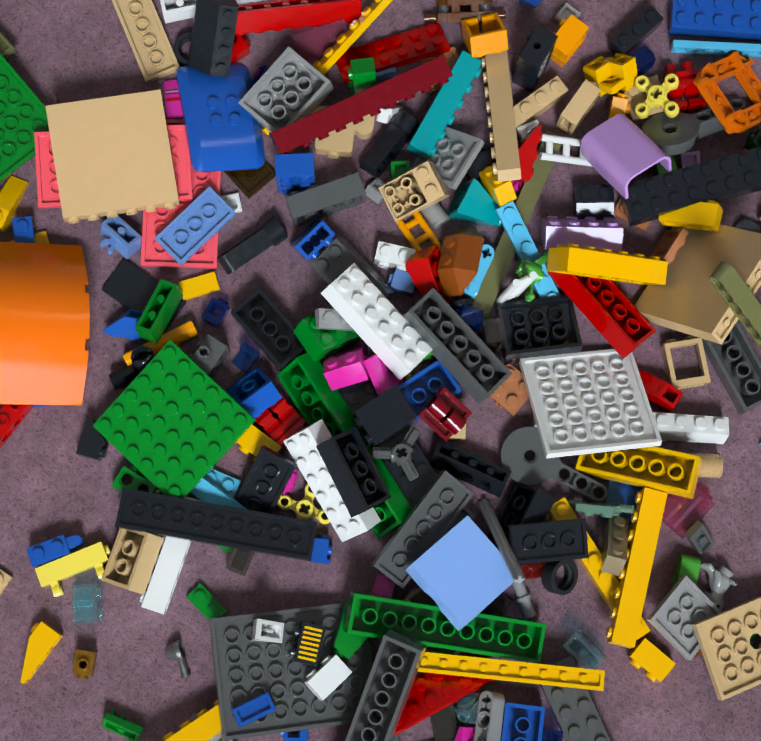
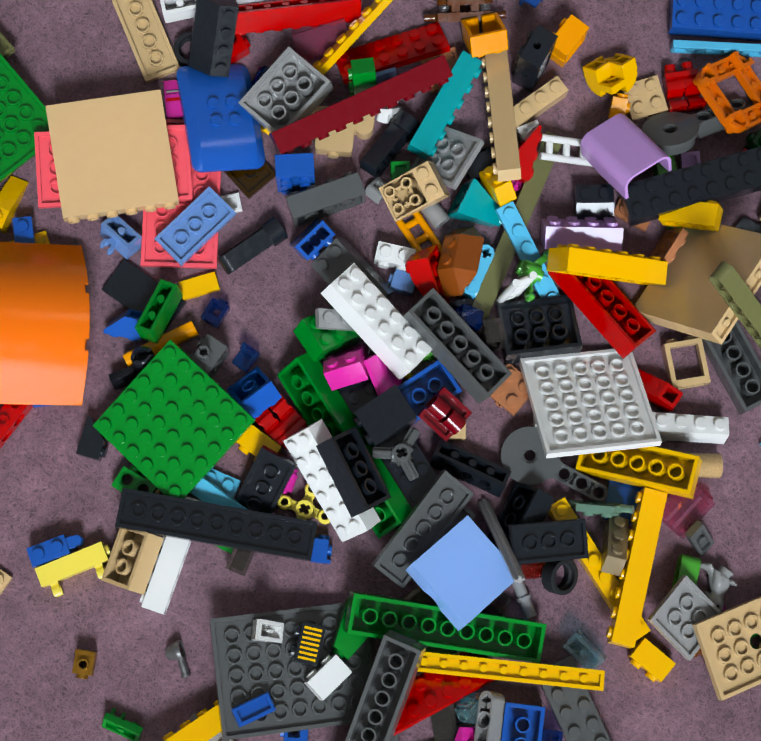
(39, 646): yellow slope -> none
(86, 604): clear light blue brick -> none
(206, 603): green plate -> none
(268, 329): black brick -> none
(383, 586): dark pink brick -> none
(566, 11): white tile -> none
(578, 107): tan window -> none
(636, 32): black brick -> none
(644, 59): clear blue brick -> none
(652, 91): light yellow gear -> none

